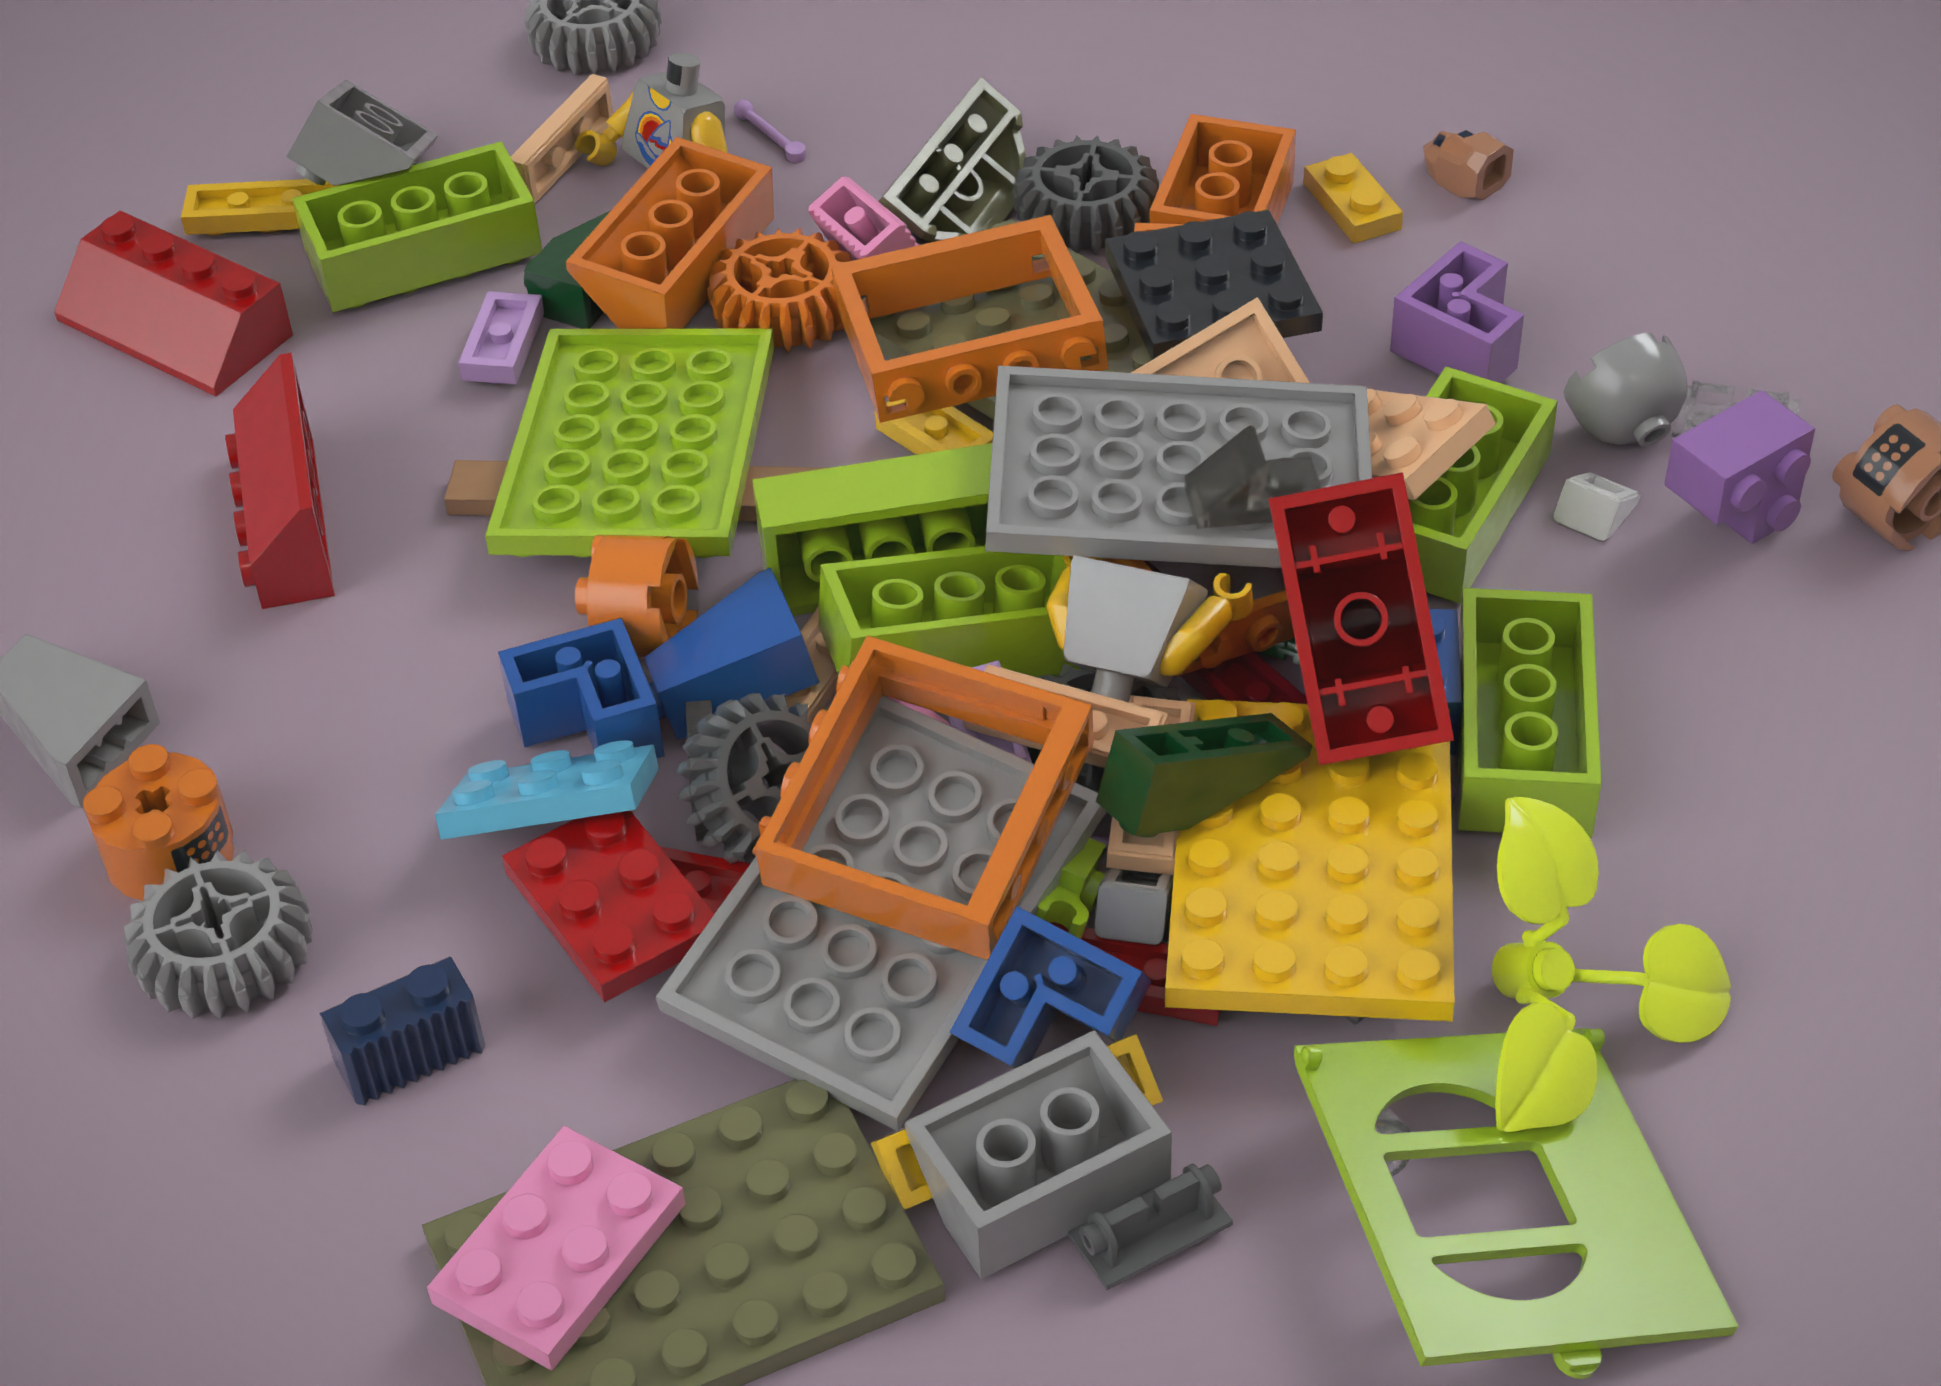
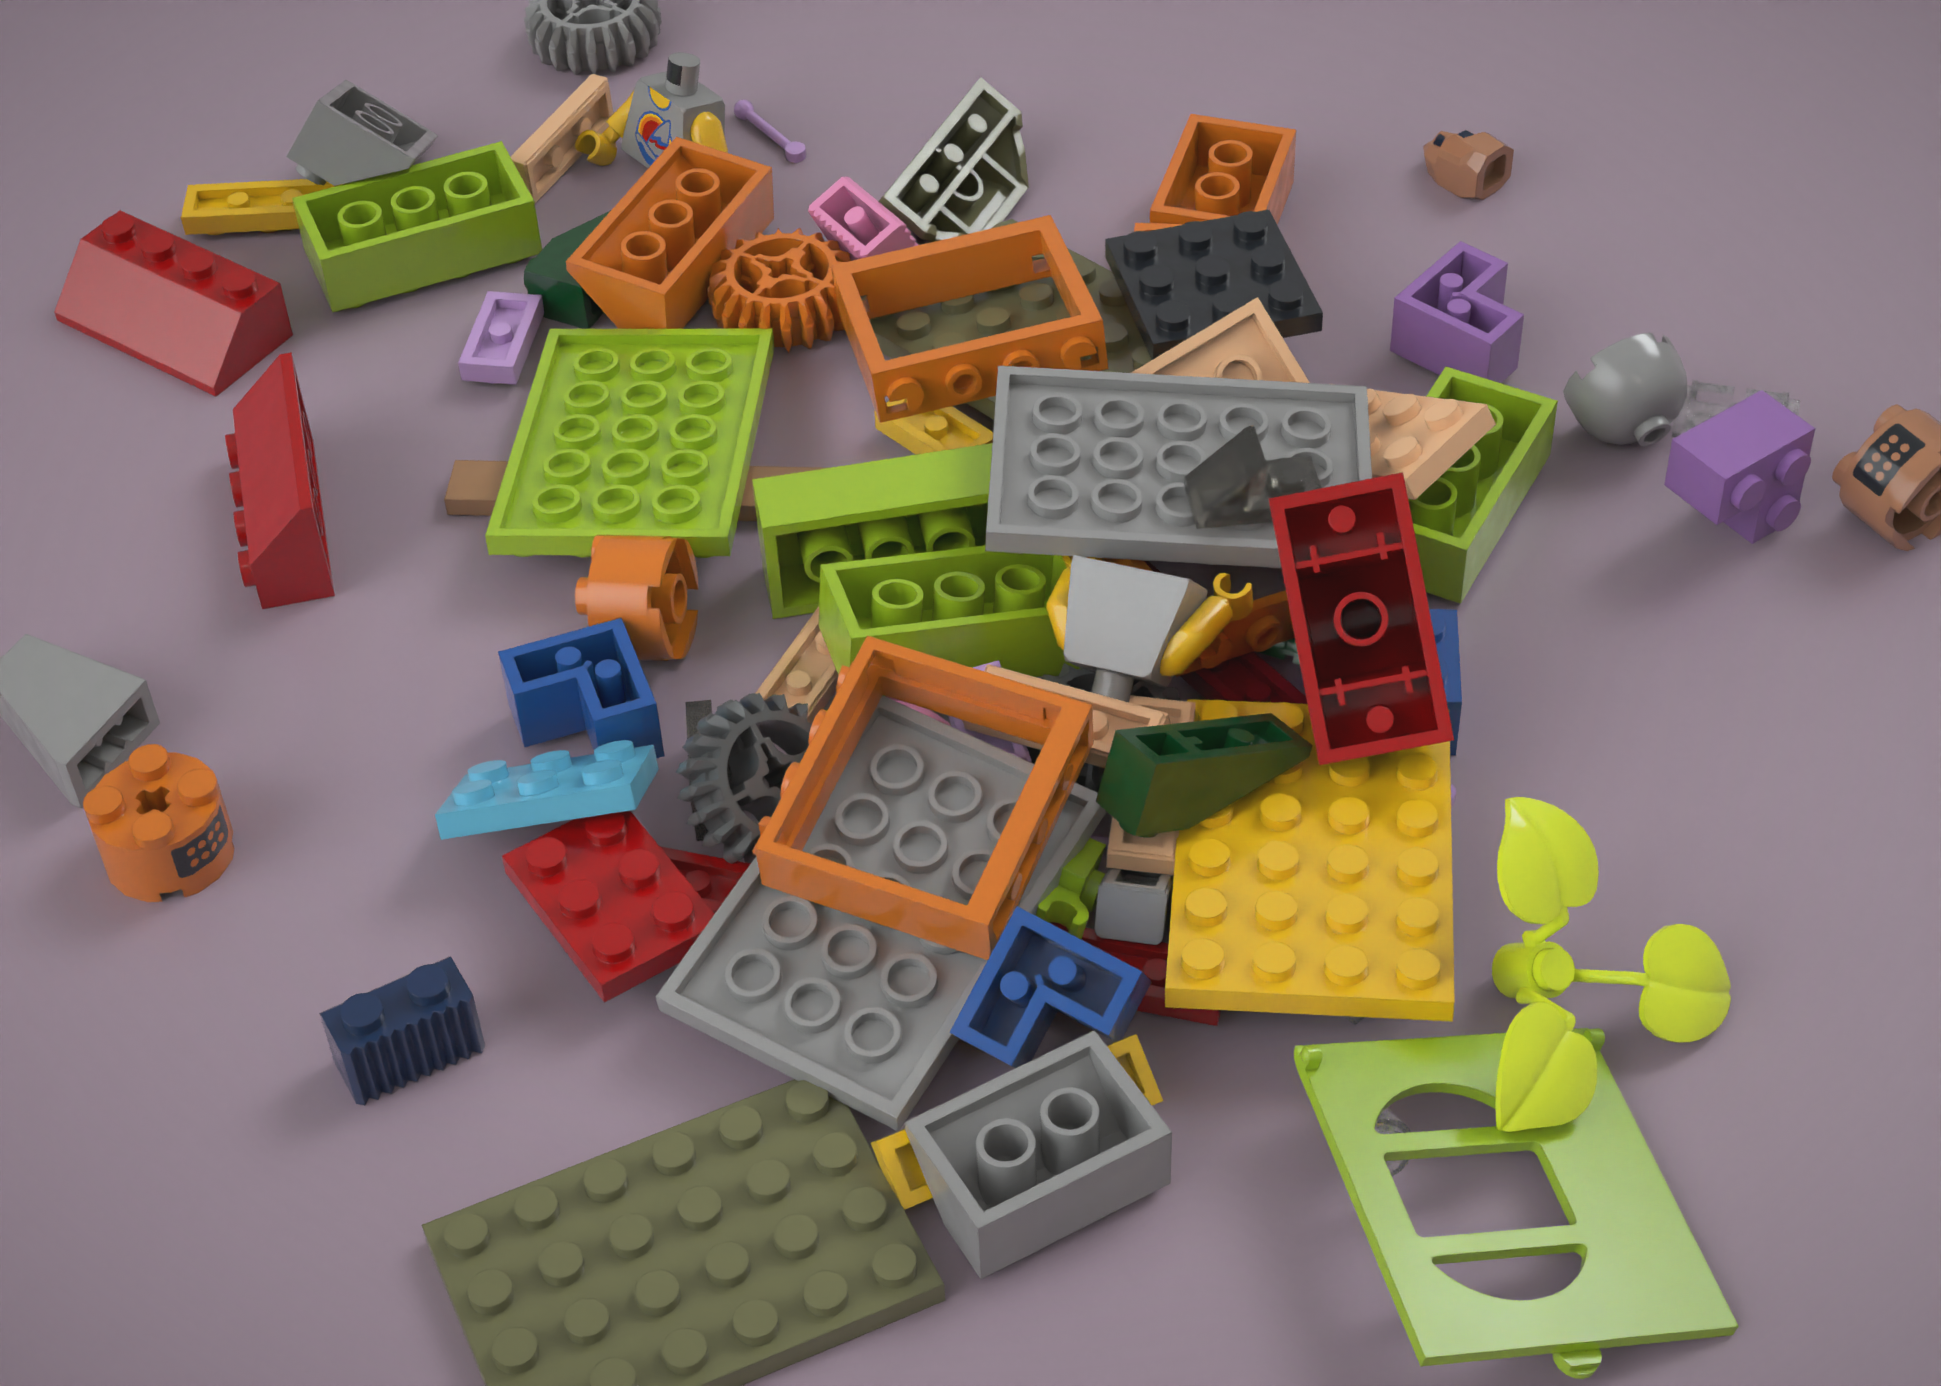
(176, 944): light grey gear -> none
(556, 1247): bright pink plate -> none
(732, 651): blue slope -> none
(1087, 189): dark grey gear -> none
(1152, 1226): dark grey hinge -> none
(1353, 198): yellow plate -> none
(1527, 705): lime brick -> none
(1594, 505): white slope -> none

